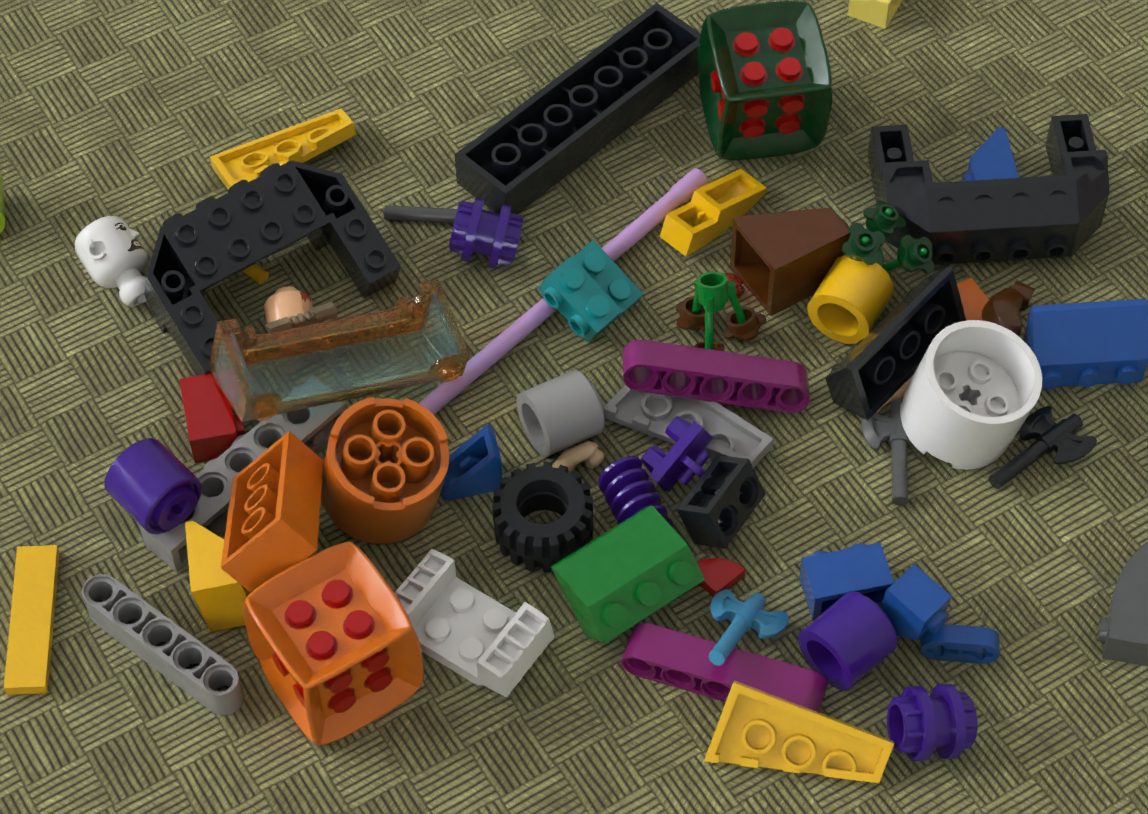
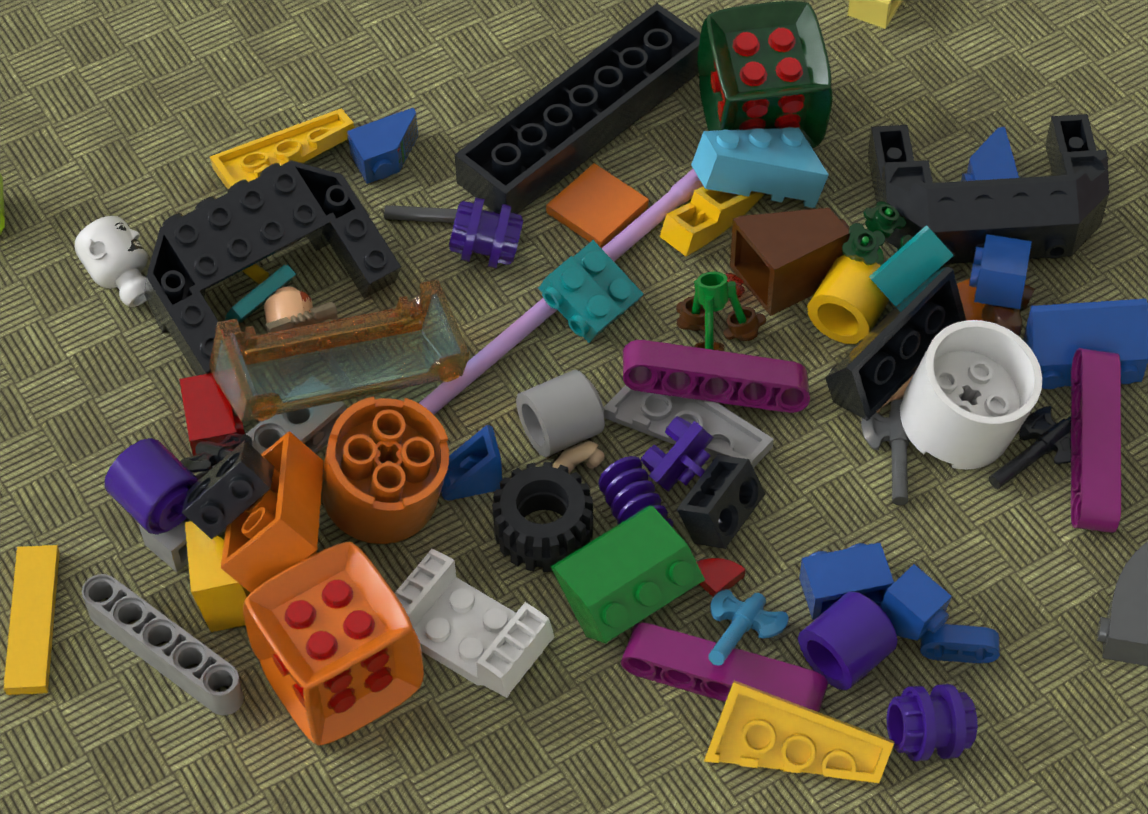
(212, 453): none -> black piece
(228, 489): none -> black brick
(260, 294): none -> teal tile
(383, 145): none -> blue slope
(597, 205): none -> orange tile
(762, 162): none -> medium azure wedge
(911, 266): none -> teal tile
(1000, 271): none -> blue brick
(1096, 440): none -> magenta beam

